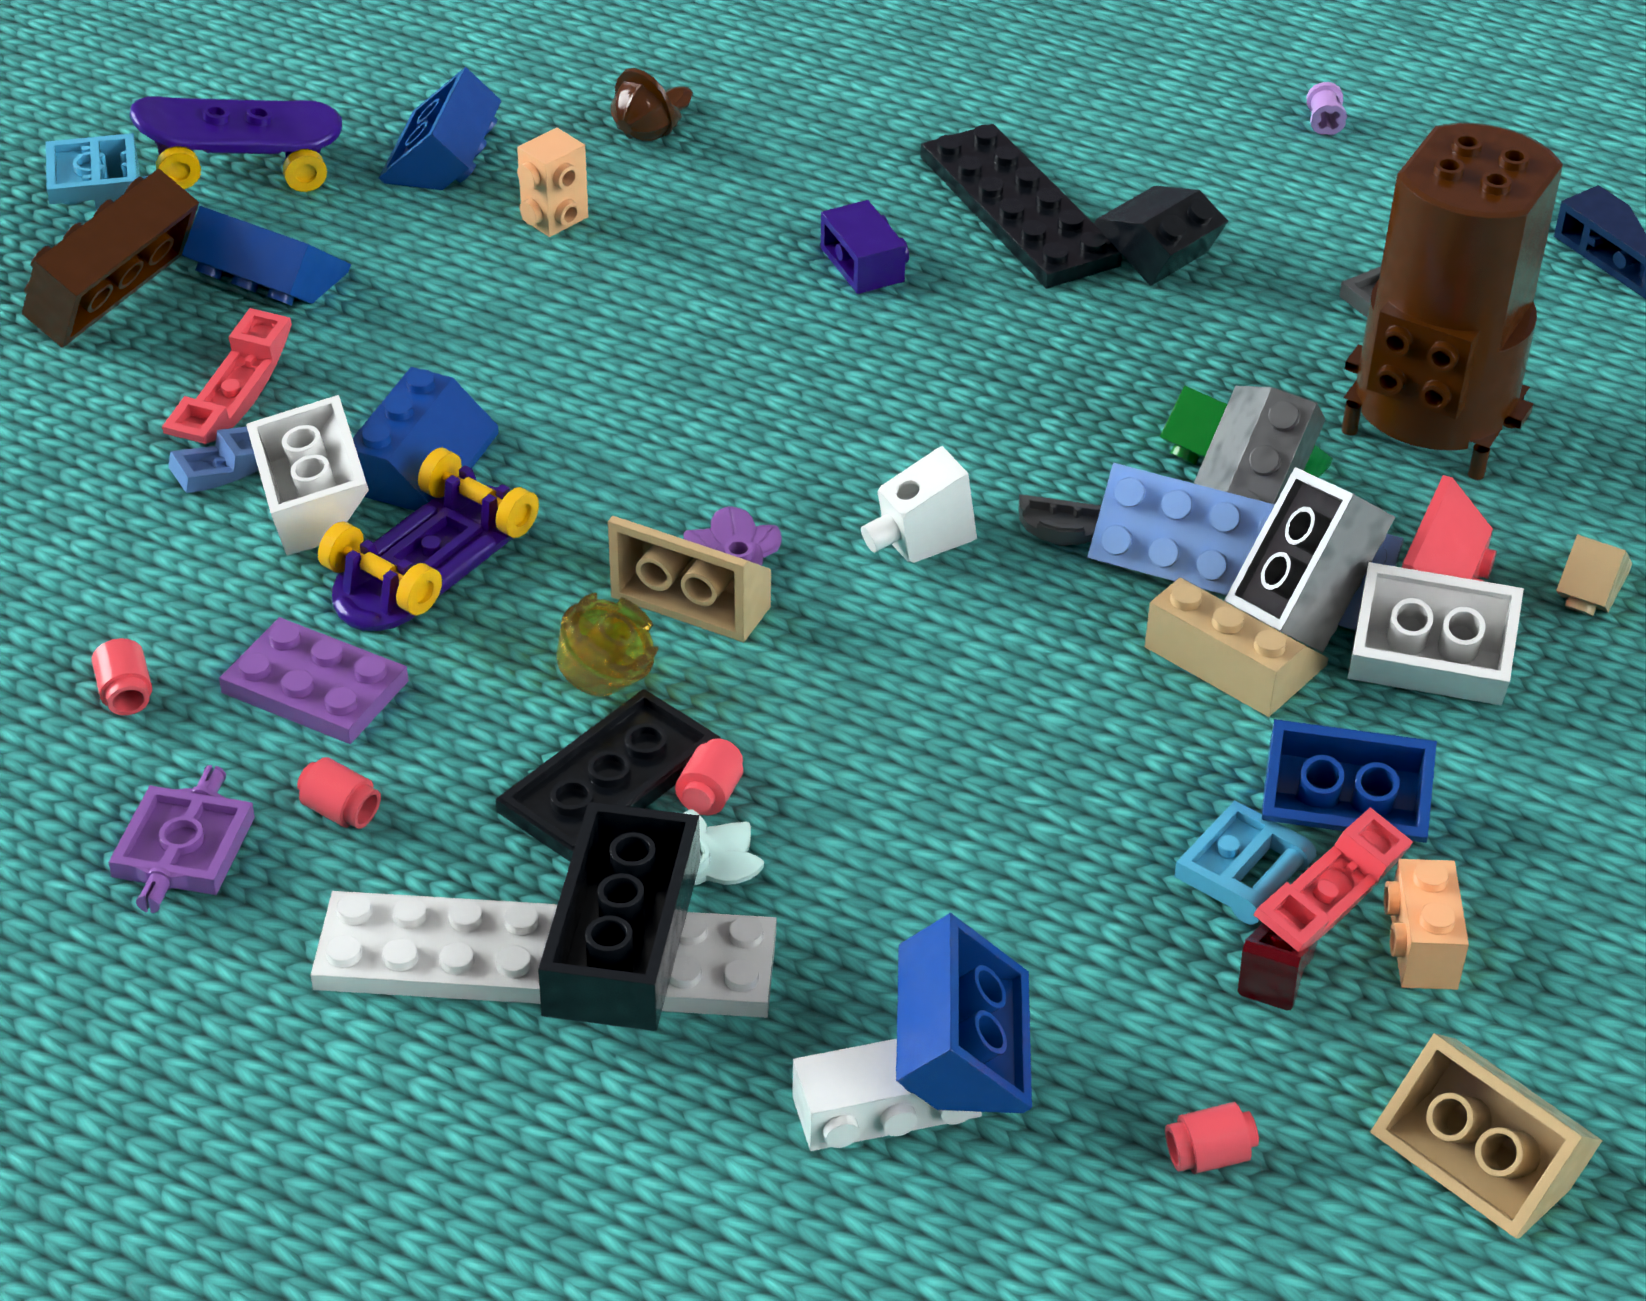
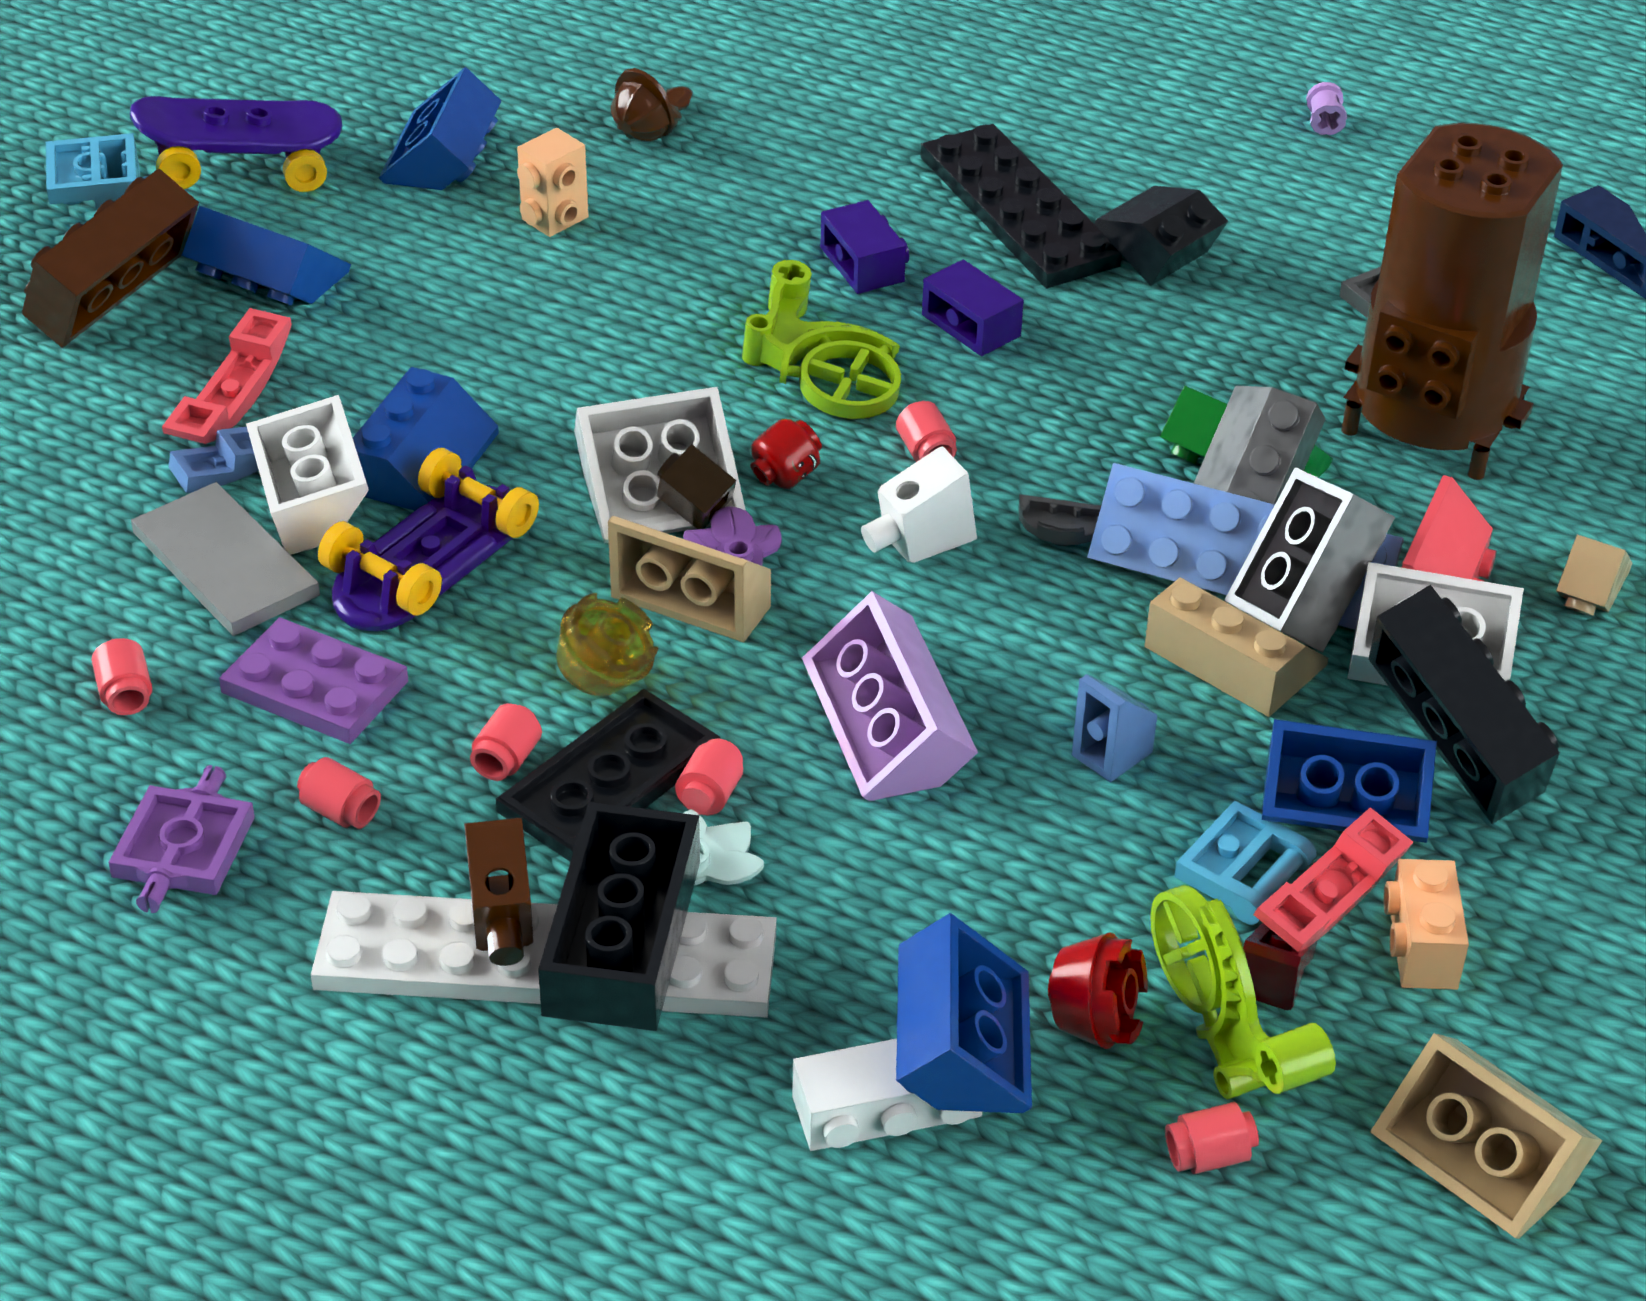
(225, 558): none -> light grey tile
(499, 902): none -> reddish brown torso
(505, 742): none -> coral brick
(629, 442): none -> white slope
(694, 486): none -> dark brown brick
(784, 339): none -> lime piece
(785, 453): none -> red head
(888, 702): none -> lavender slope
(924, 430): none -> coral brick
(972, 307): none -> dark purple brick
(1097, 990): none -> red cone
(1111, 729): none -> medium blue slope
(1241, 1048): none -> lime piece
(1463, 703): none -> black brick

